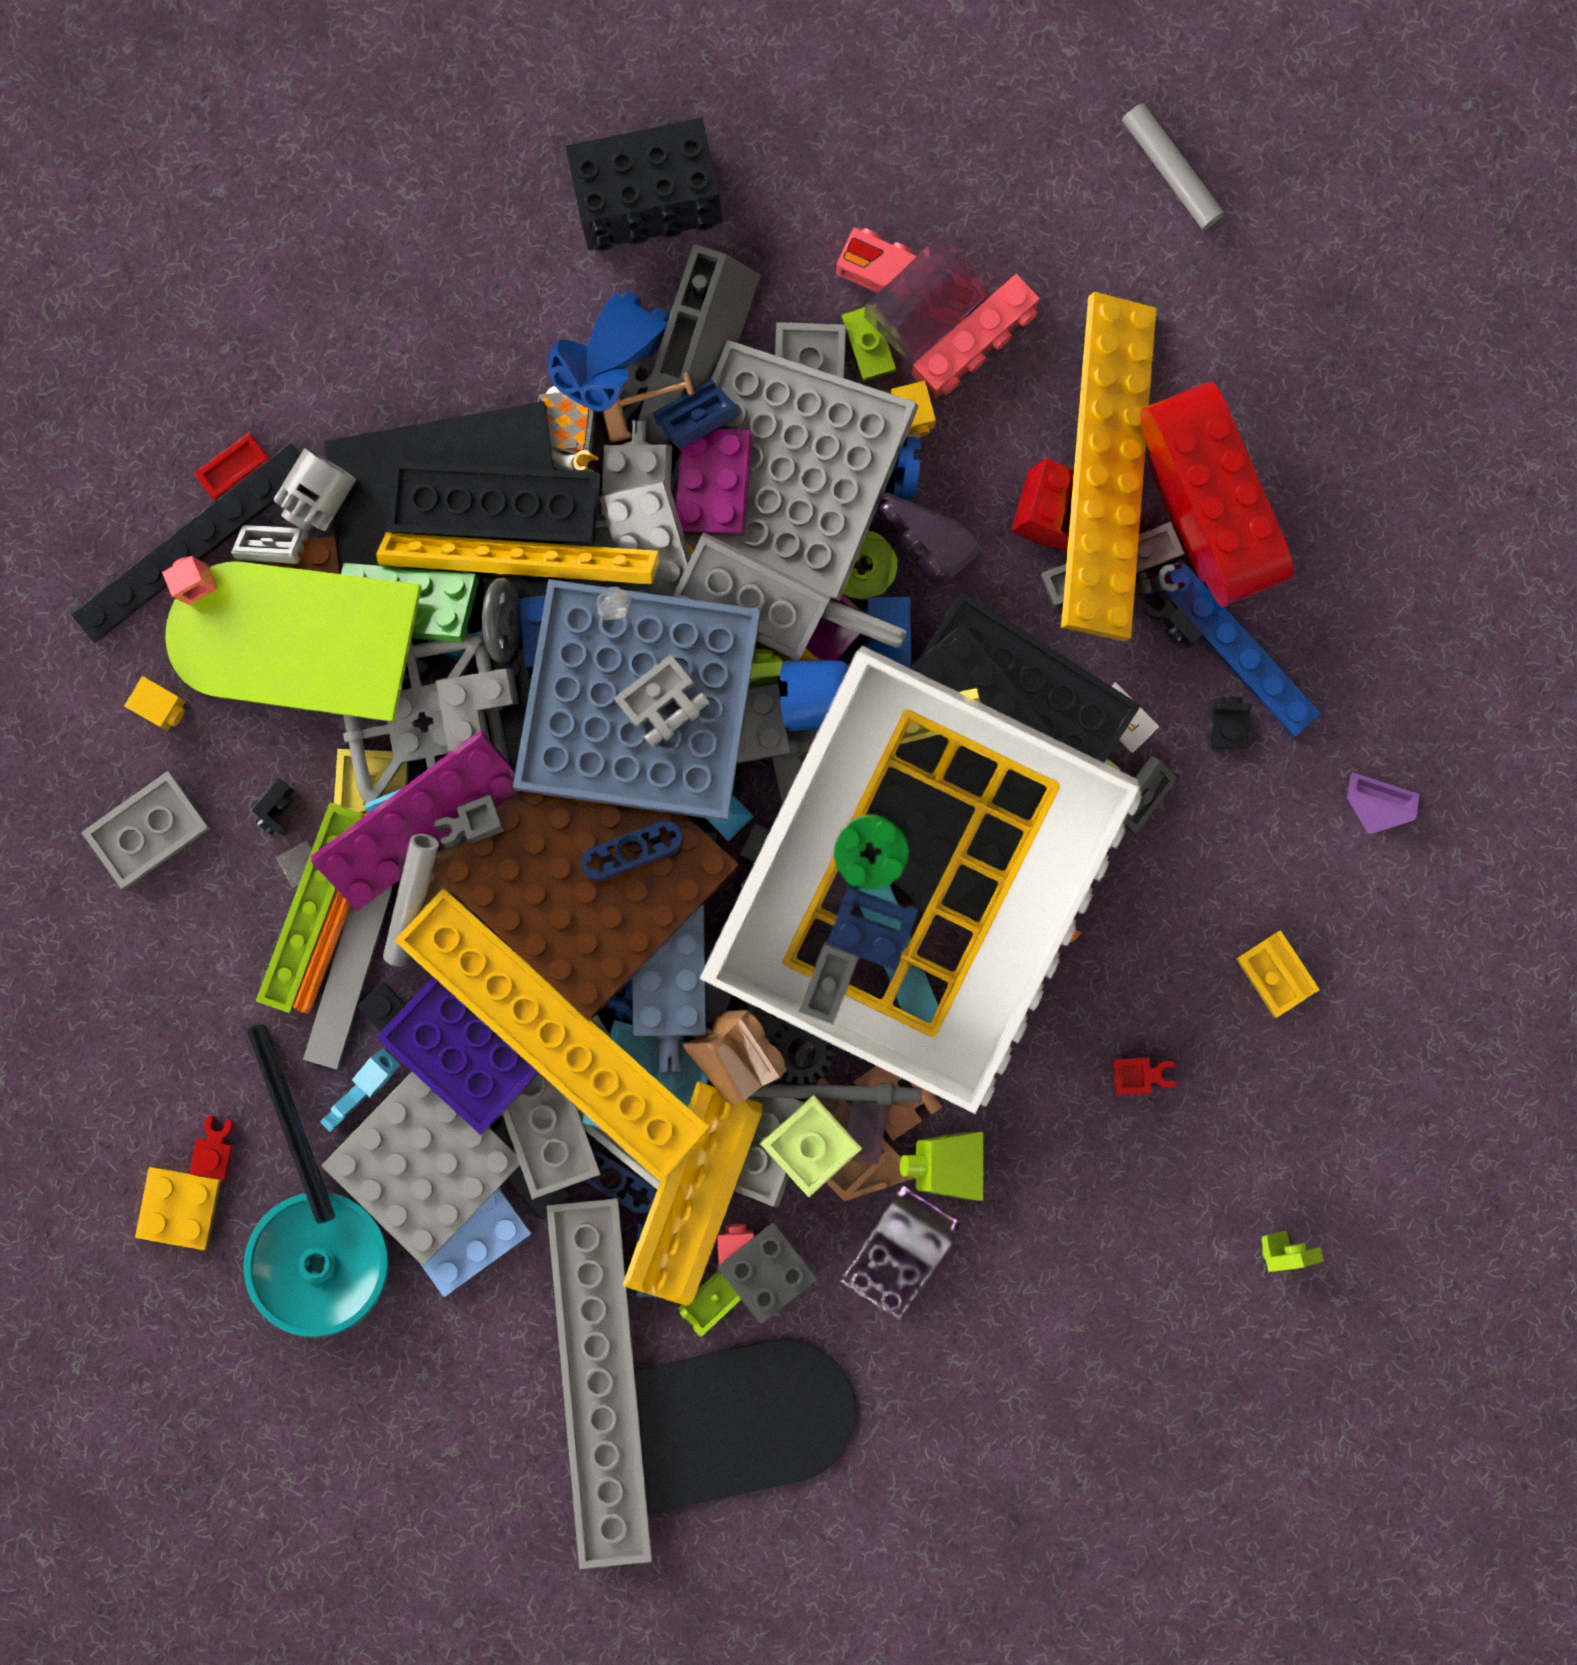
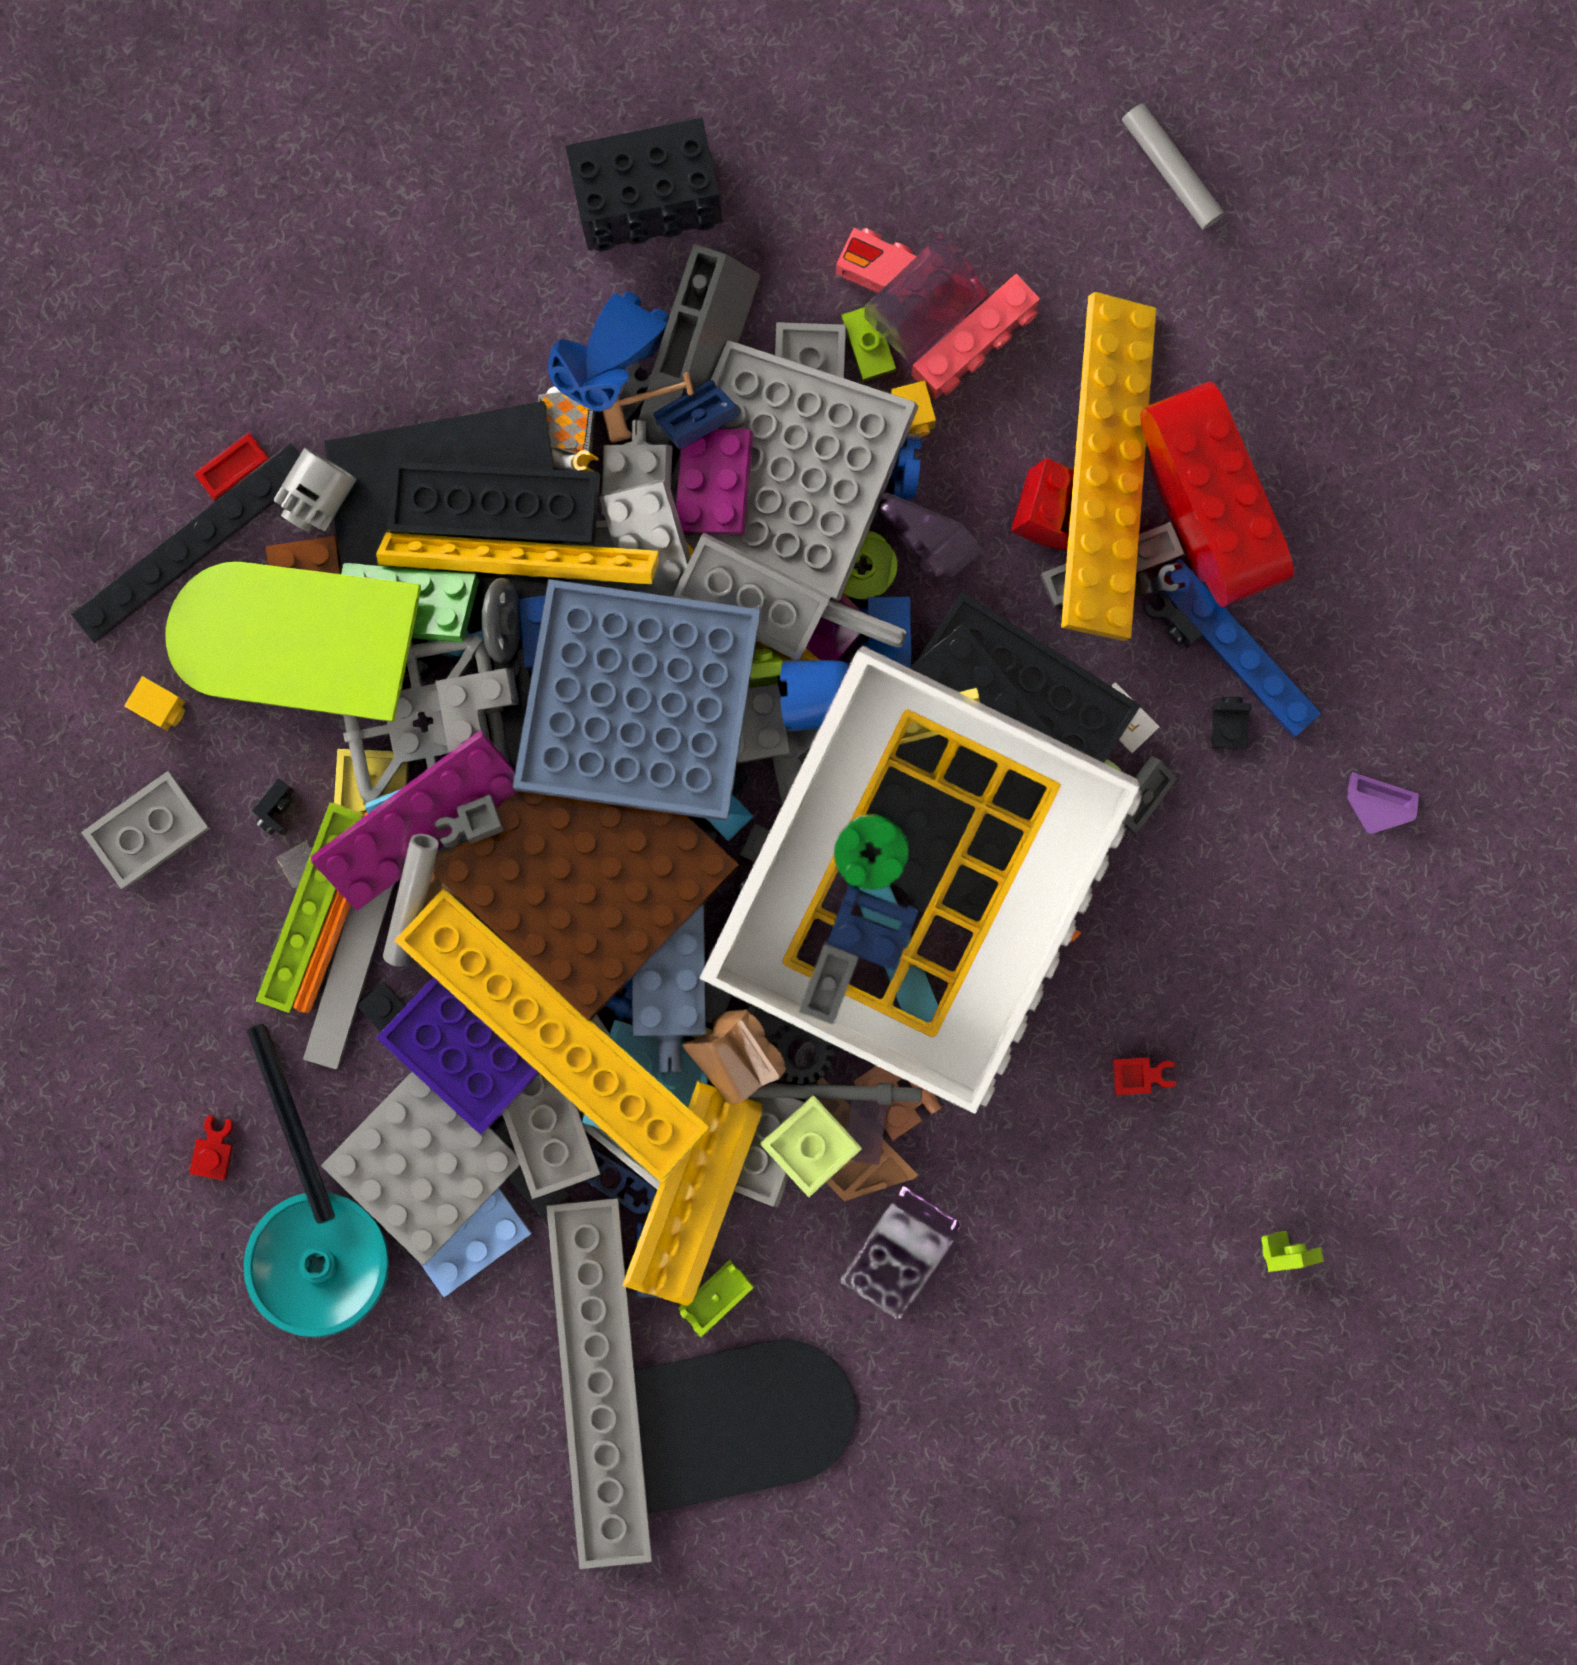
(178, 1208): yellow plate -> none
(189, 579): coral plate -> none
(267, 549): light grey tile -> none
(368, 1082): medium azure piece -> none
(613, 603): clear plate -> none
(626, 866): dark blue beam -> none
(654, 692): light grey plate -> none
(732, 1239): coral plate -> none
(766, 1273): dark grey bracket -> none
(948, 1165): lime torso -> none
(1277, 974): yellow plate -> none

